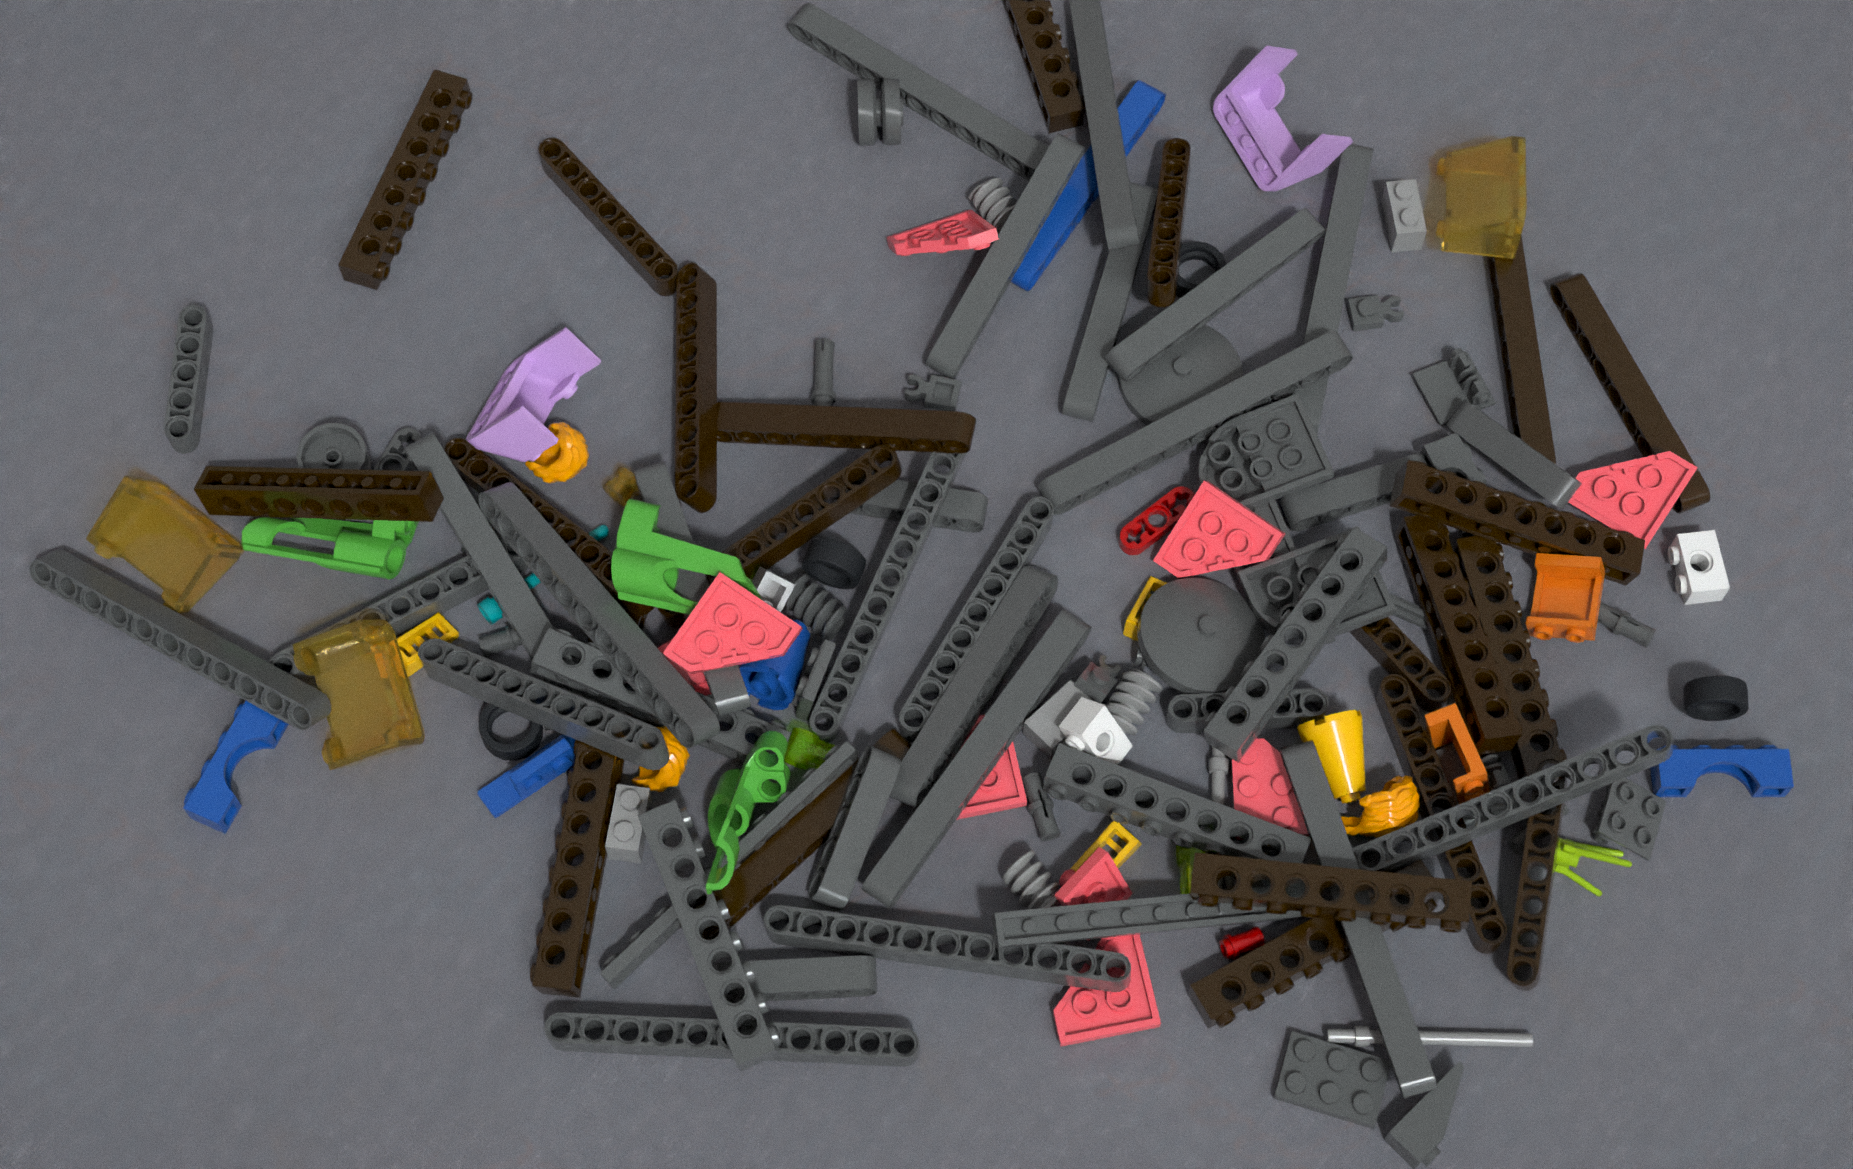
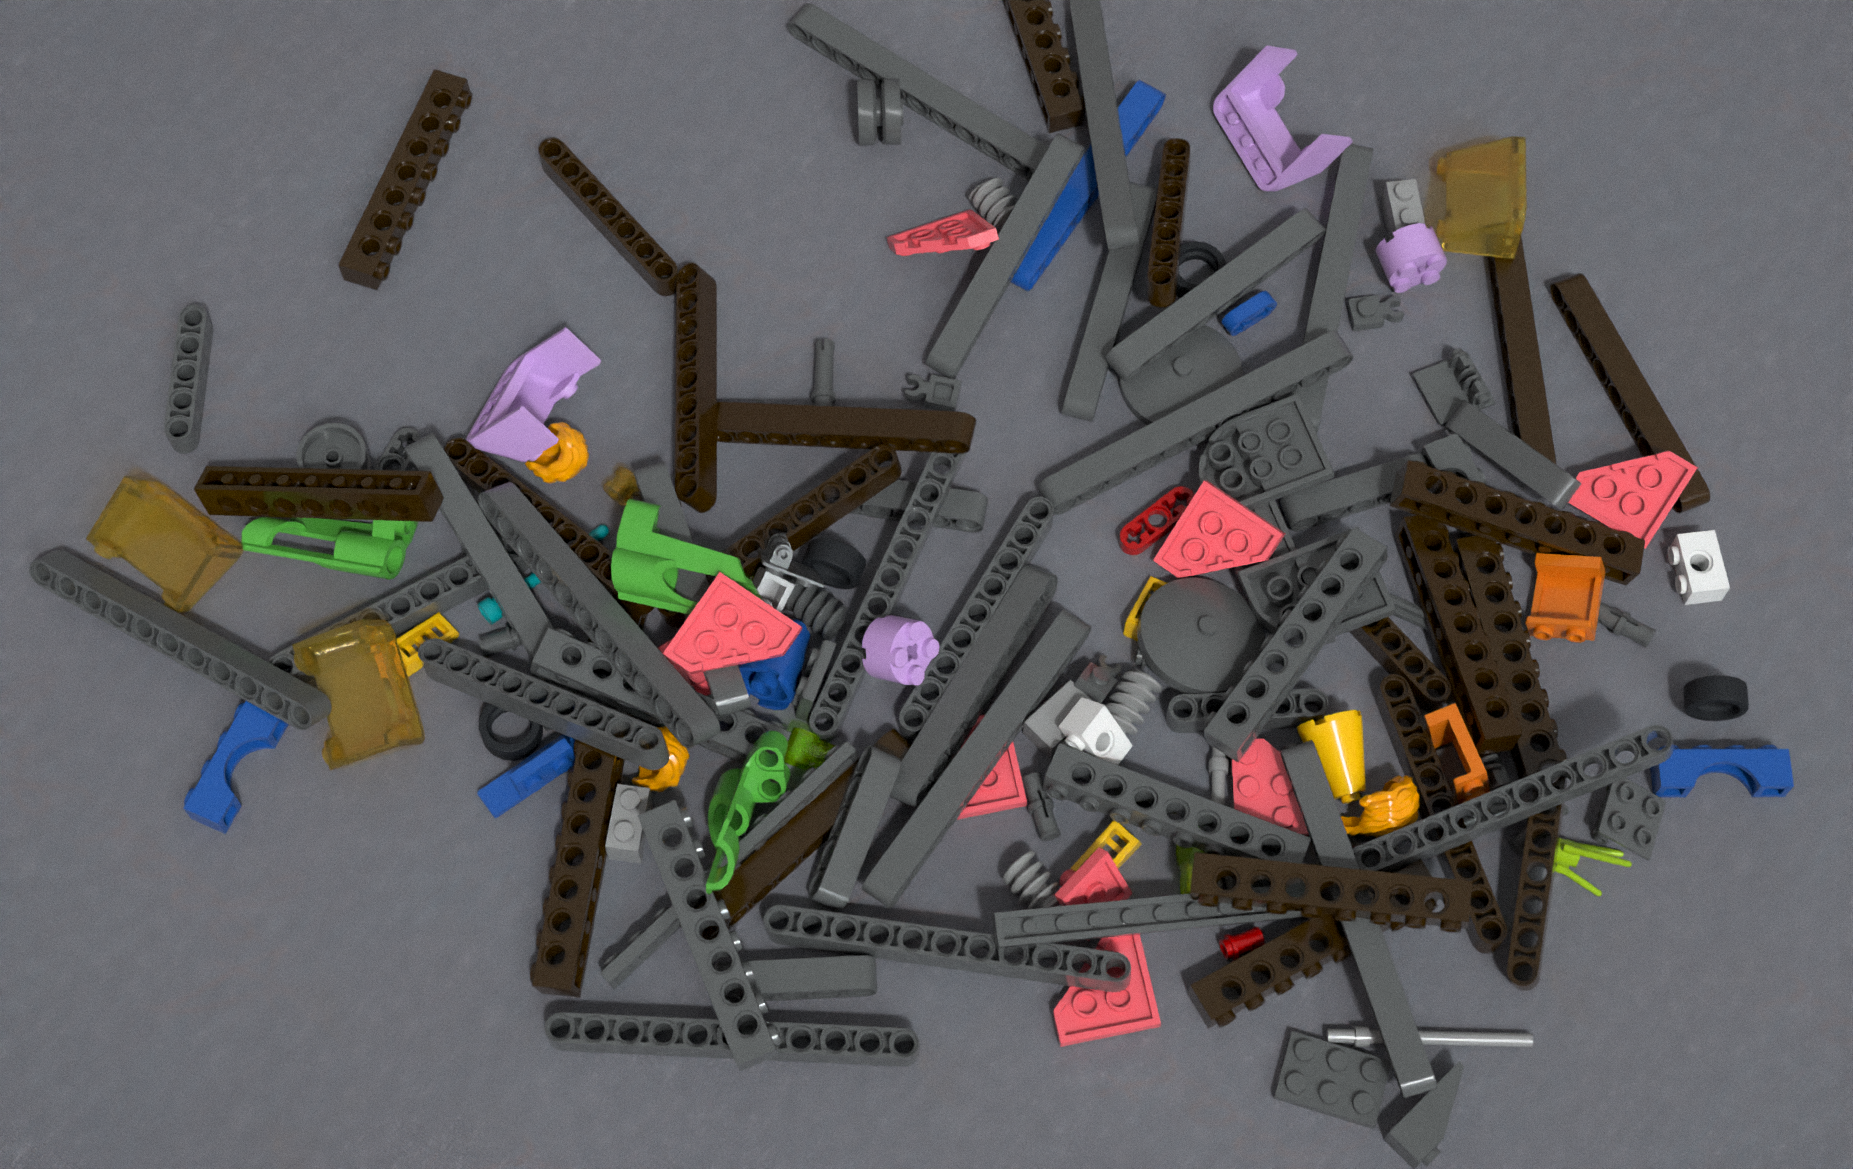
(778, 560): none -> dark grey hinge
(898, 649): none -> lavender brick
(1249, 313): none -> blue beam
(1411, 257): none -> lavender brick

